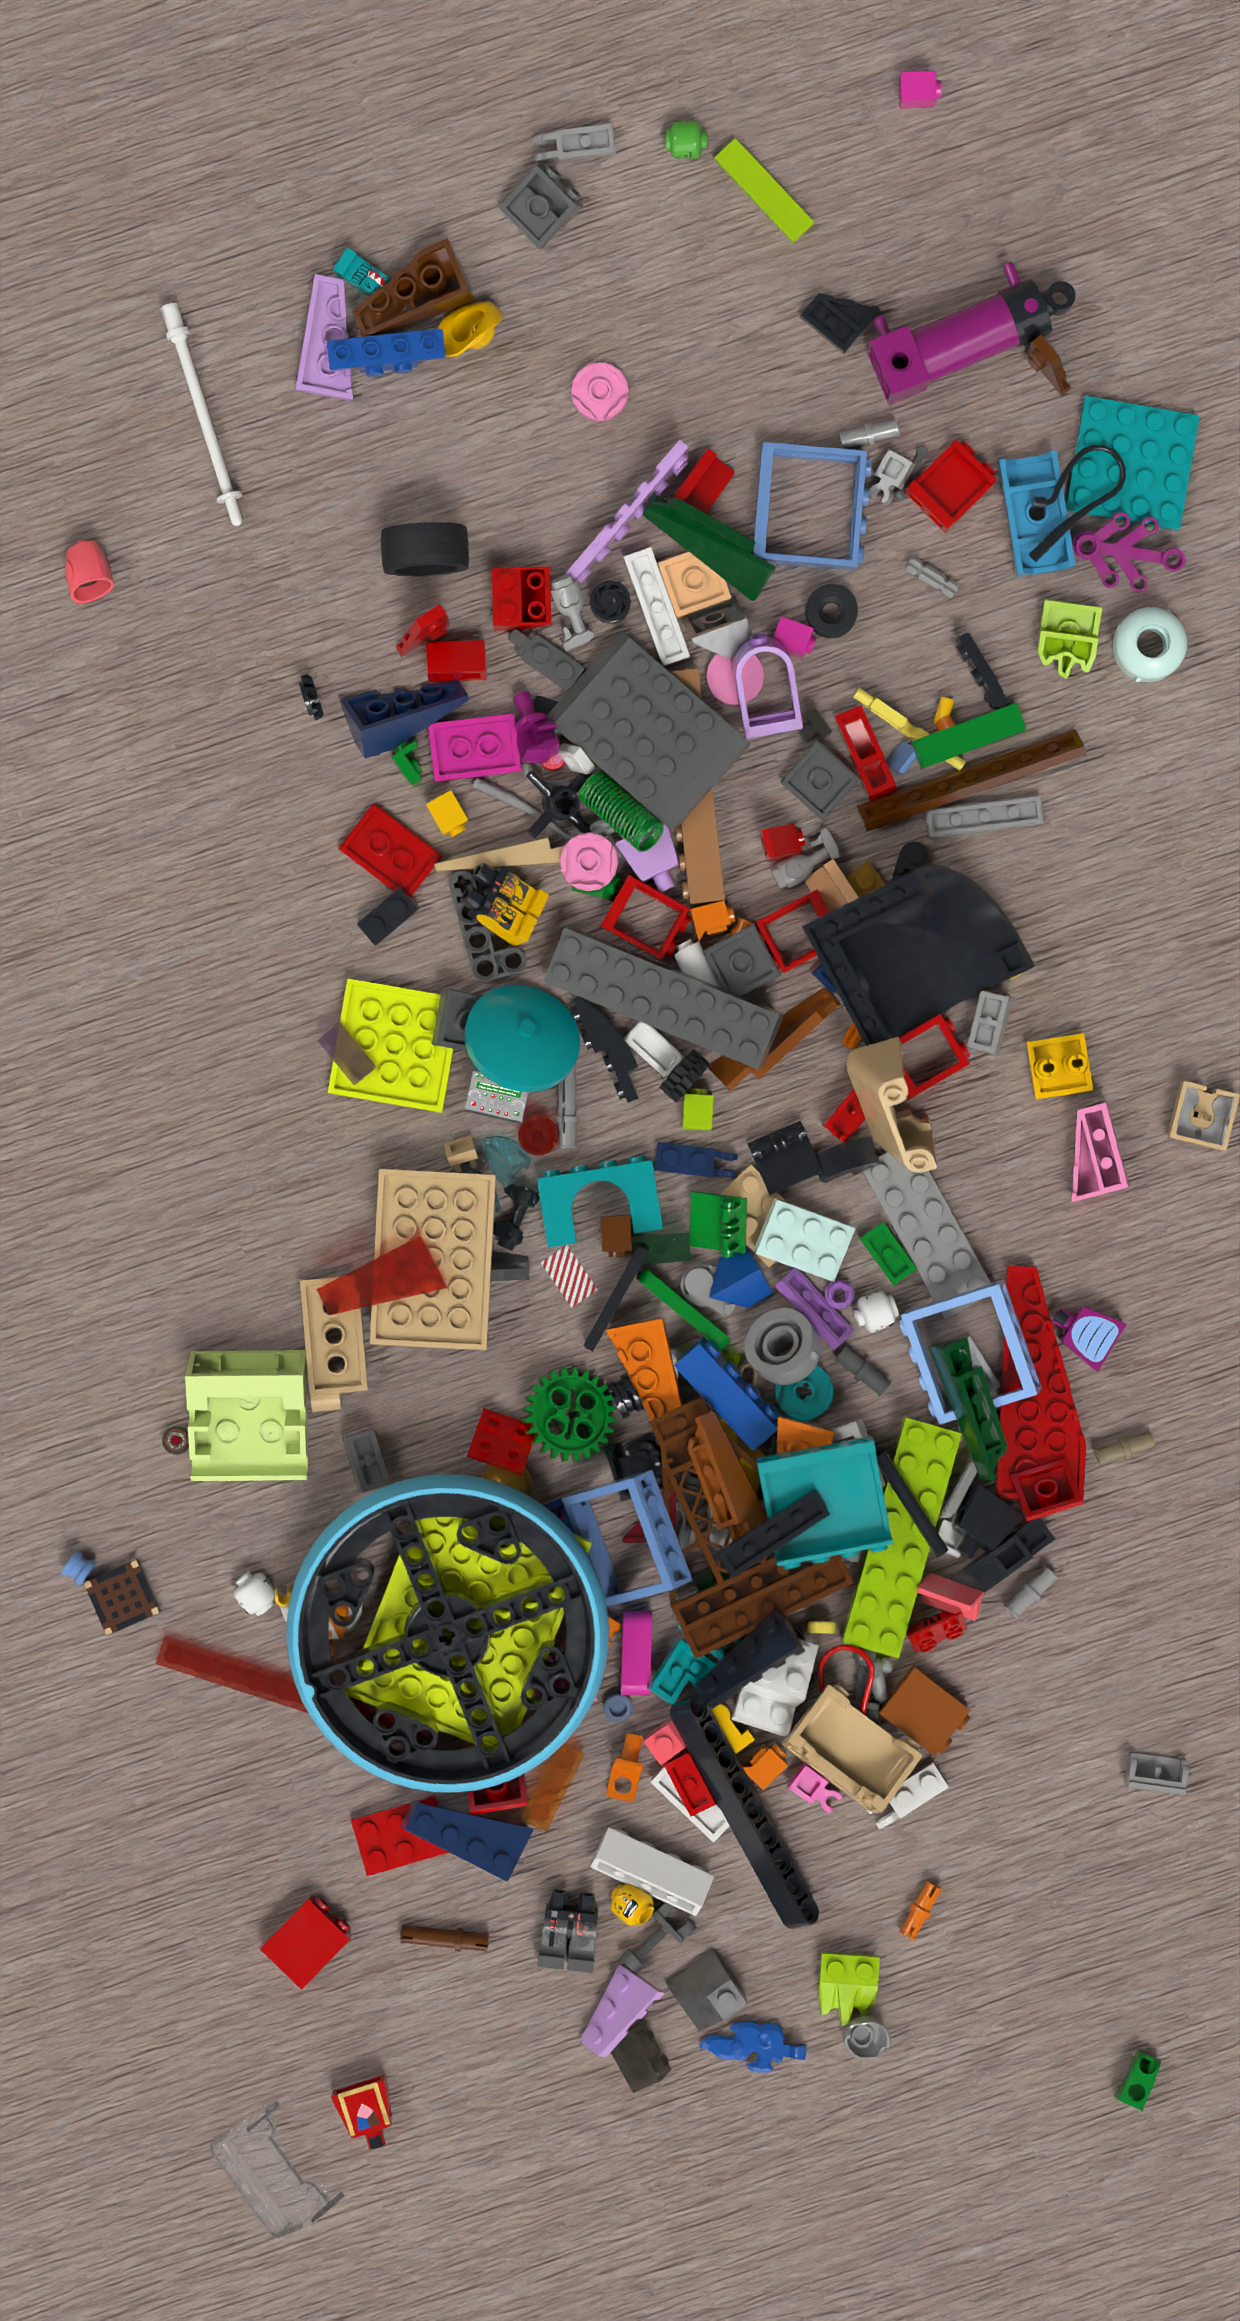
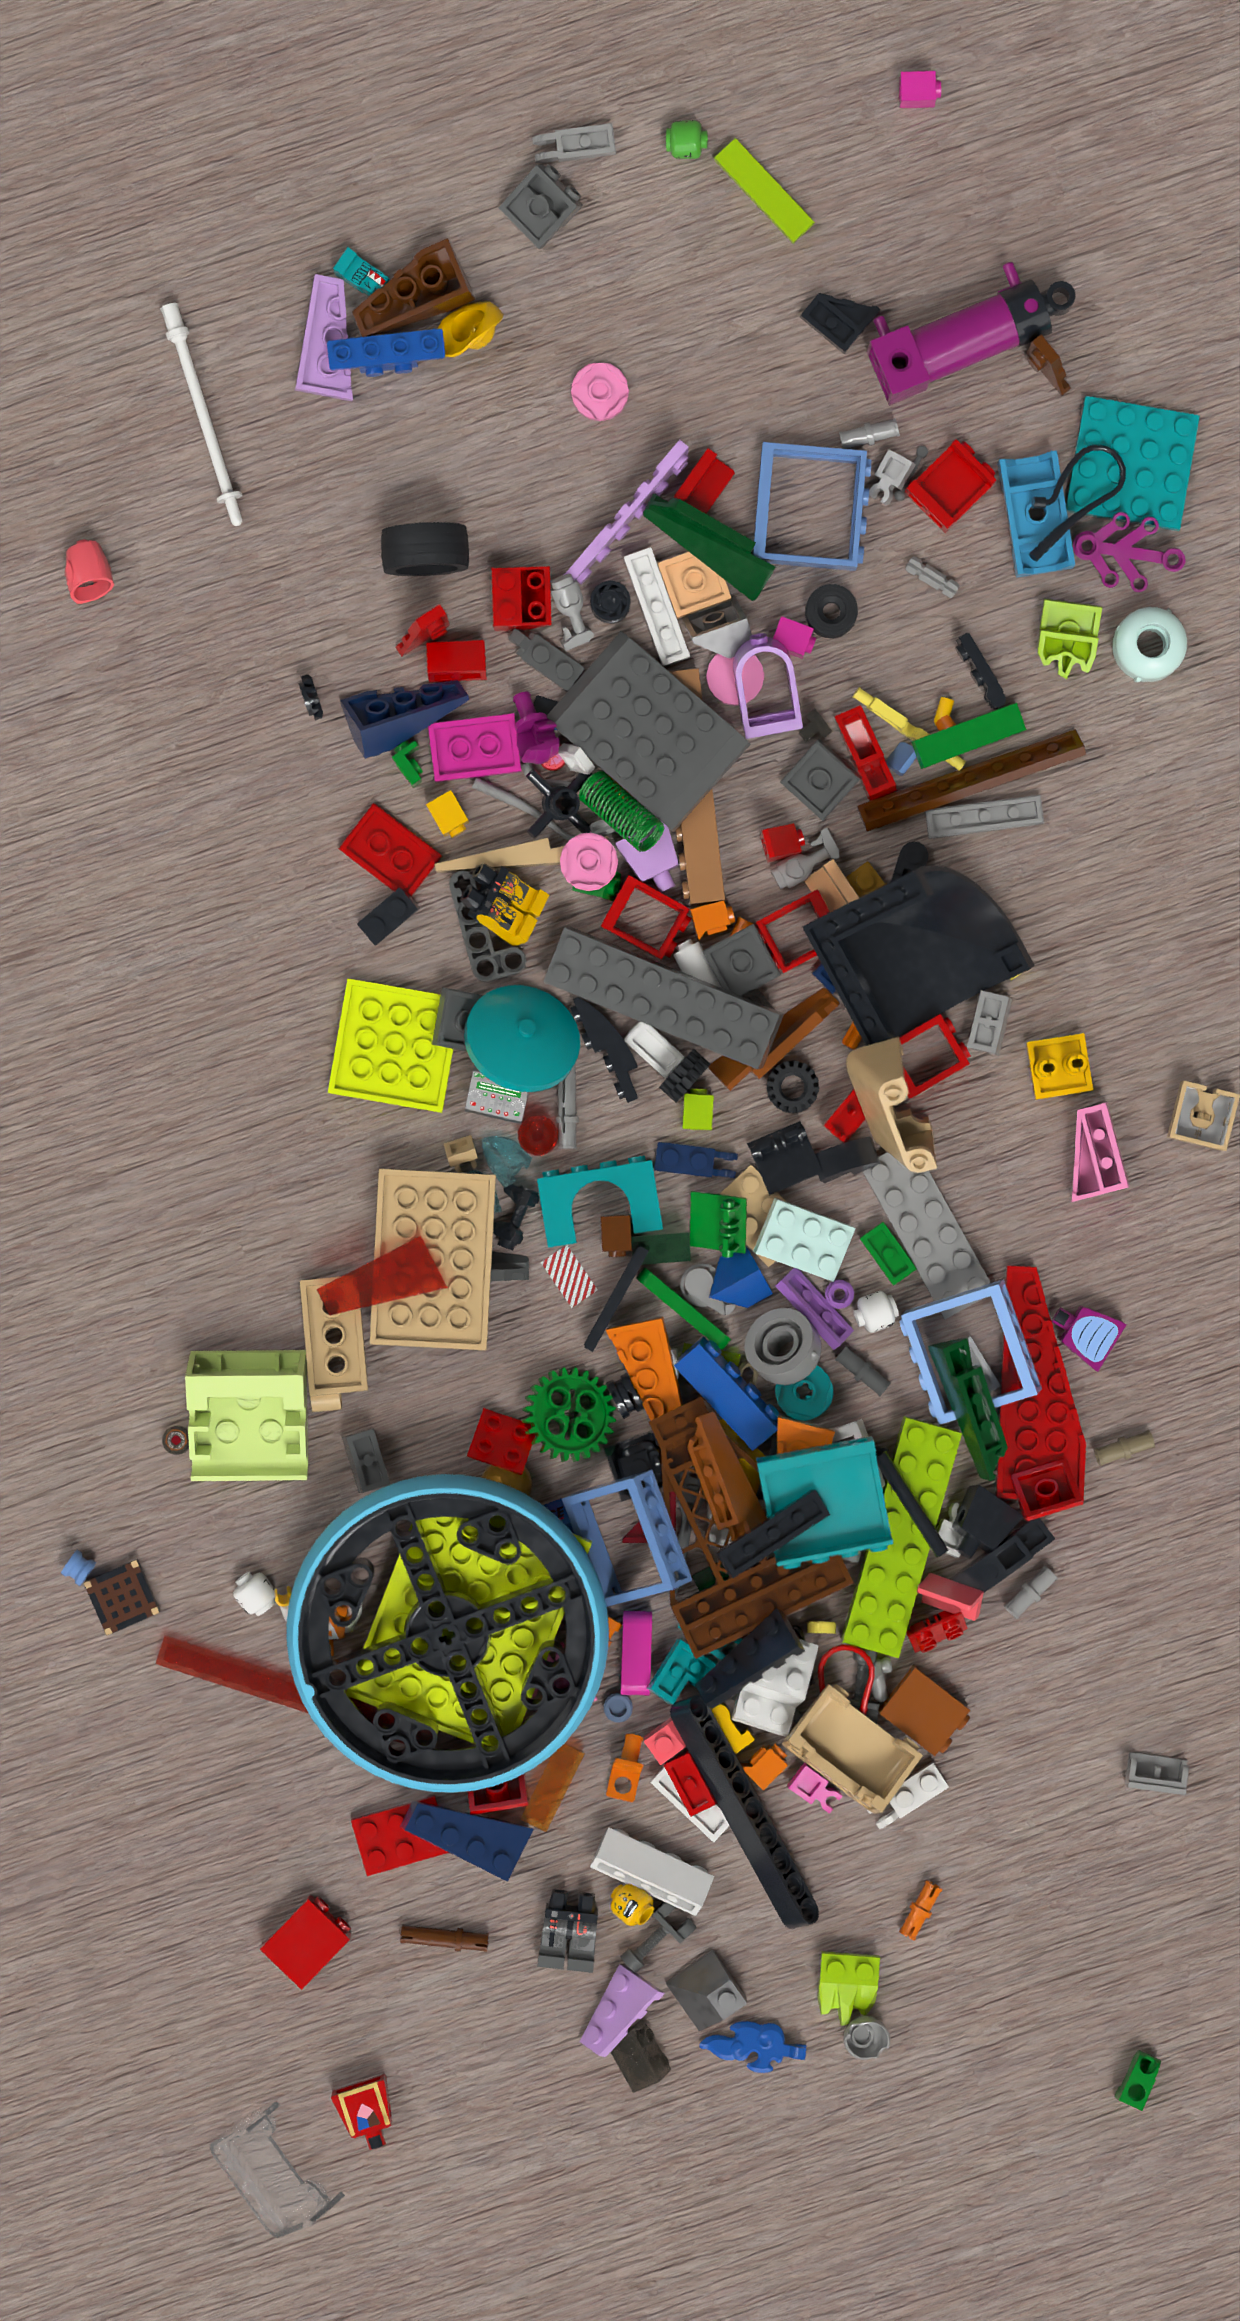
(347, 1053): tile -> none
(798, 1069): none -> black tyre
(958, 1491): light grey tile -> none

